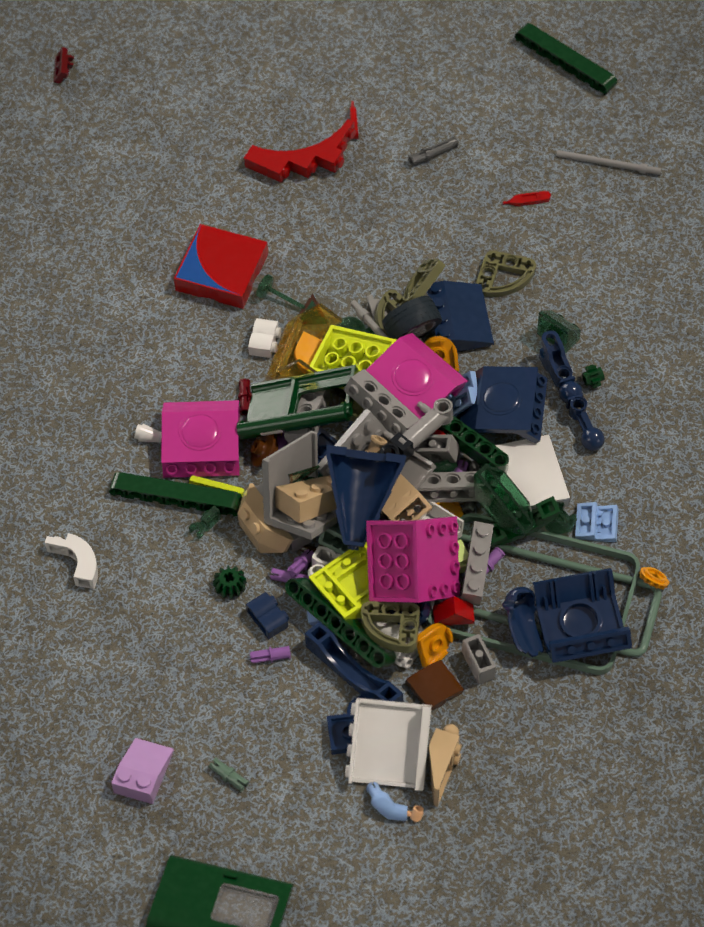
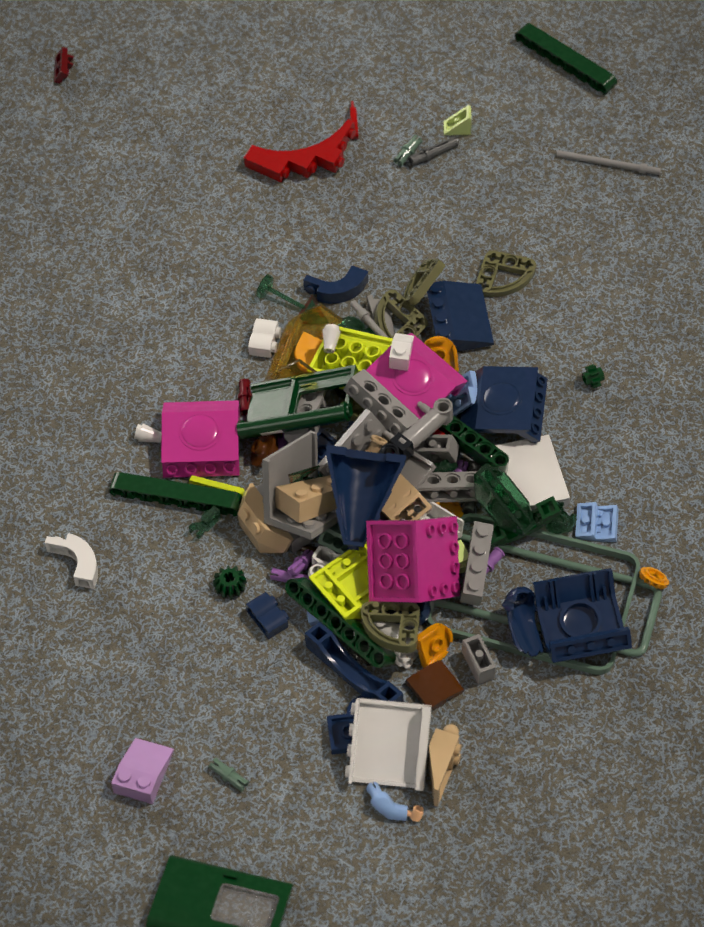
(221, 266): red tile -> none
(270, 654): medium lavender axle -> none
(330, 337): none -> white cone
(337, 291): none -> dark blue arch
(401, 351): none -> white slope
(407, 150): none -> sand green pin
(414, 316): black wheel -> none
(454, 612): red slope -> none
(459, 123): none -> yellowish green slope
(529, 198): red piece -> none
(551, 321): clear green slope -> none
(570, 392): dark blue piece -> none

